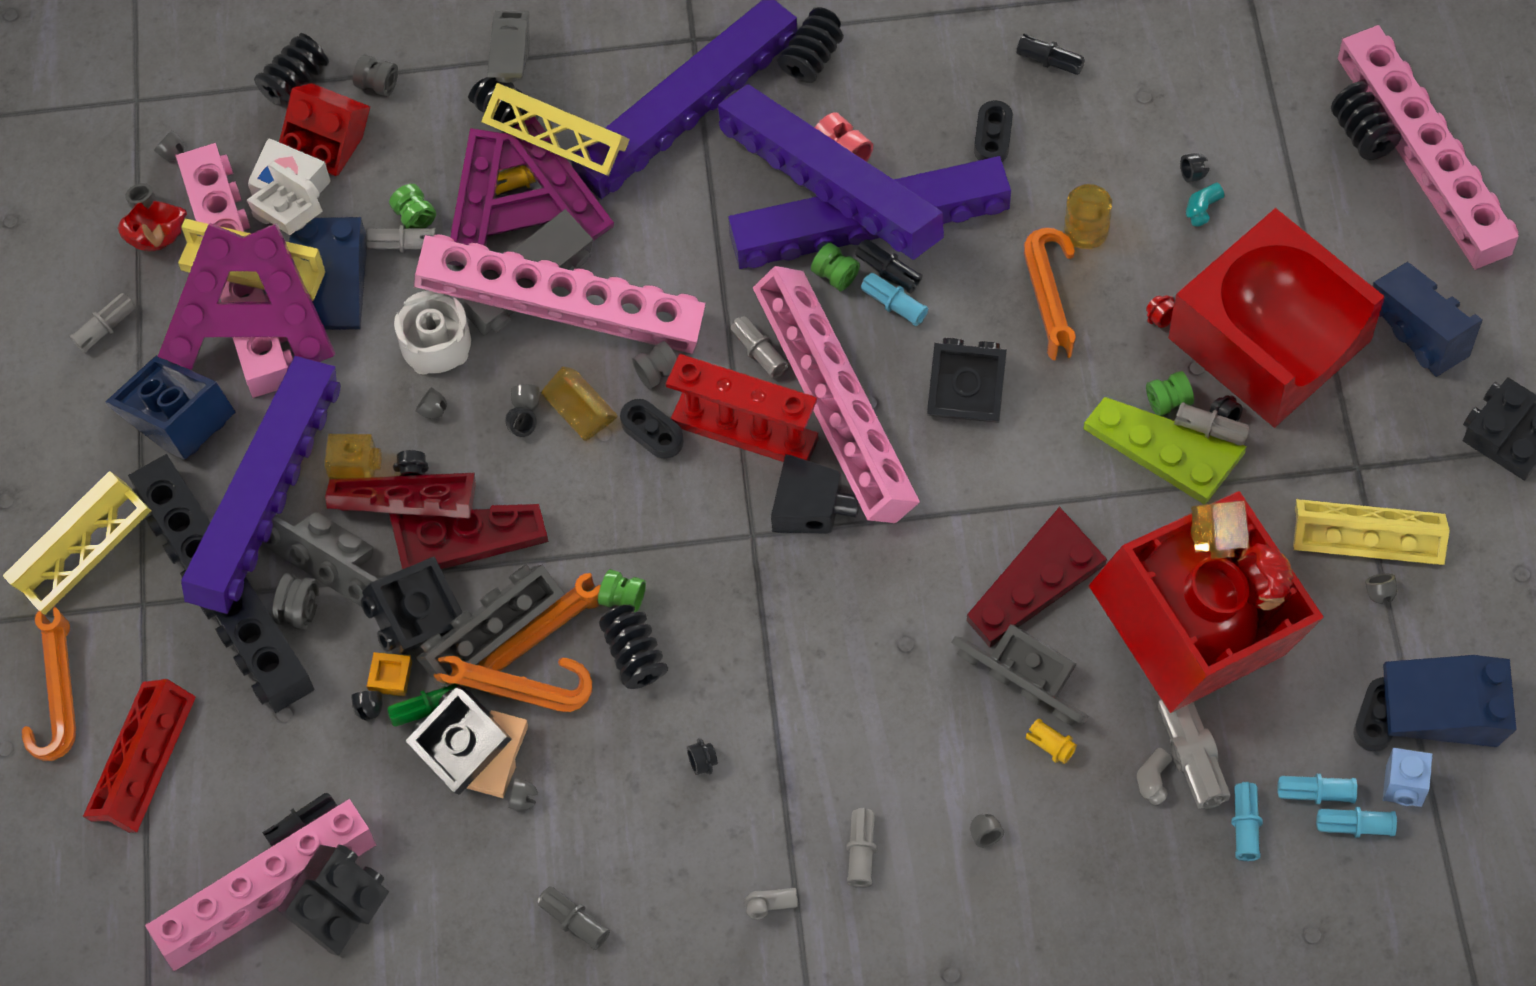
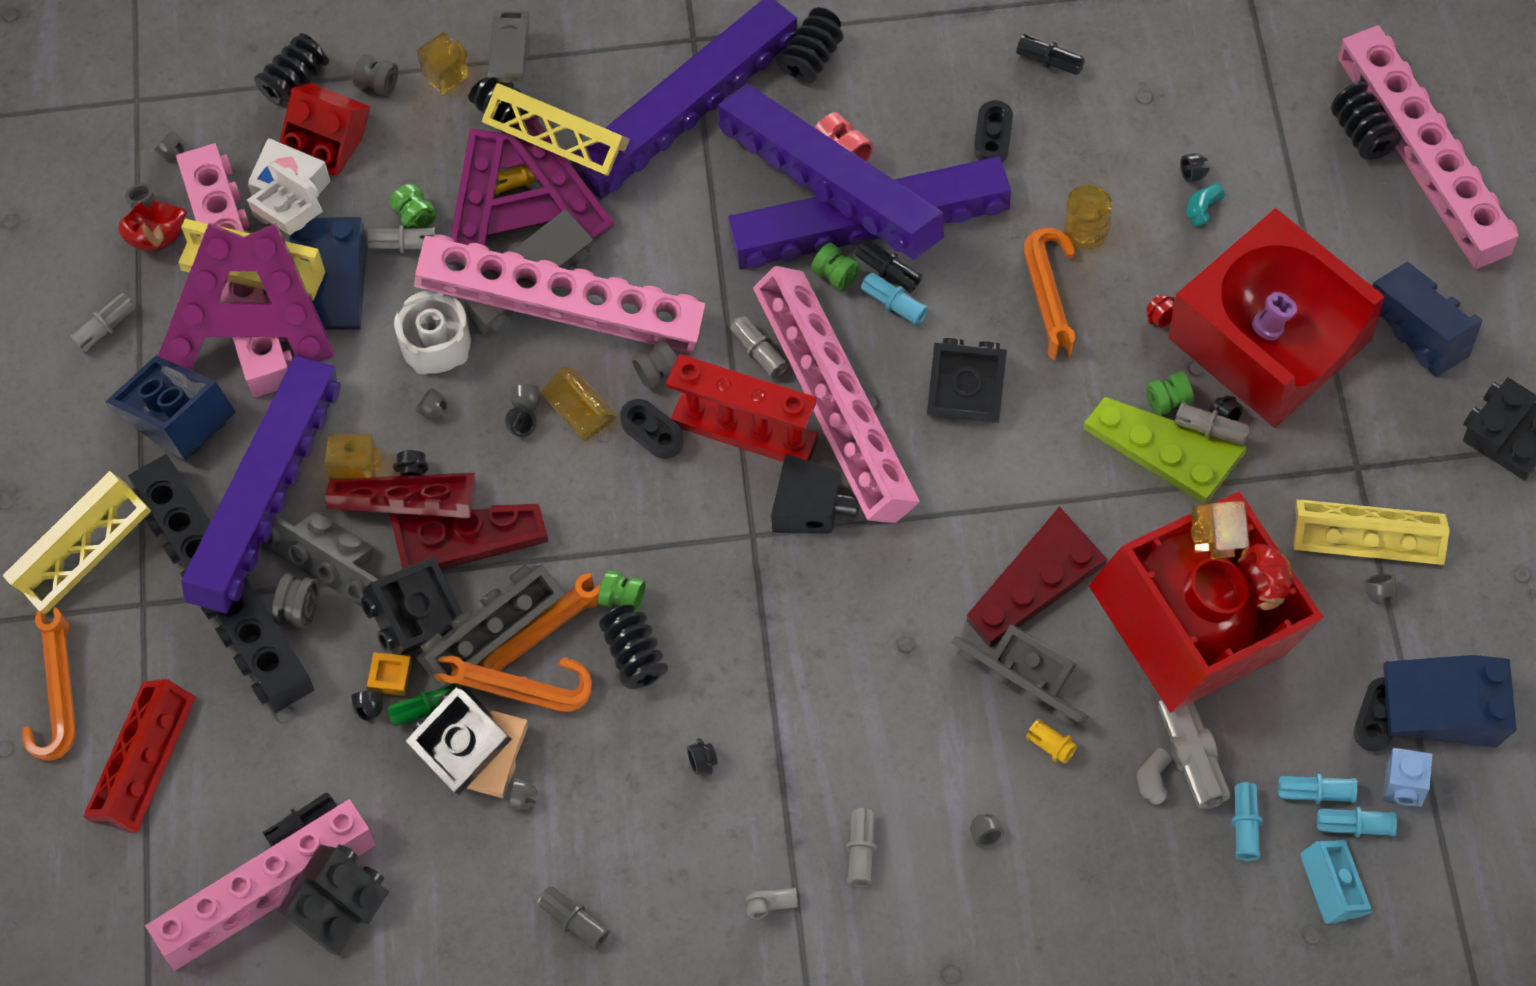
(443, 62): none -> clear yellow brick
(1276, 312): none -> medium lavender bush
(1335, 881): none -> medium azure slope

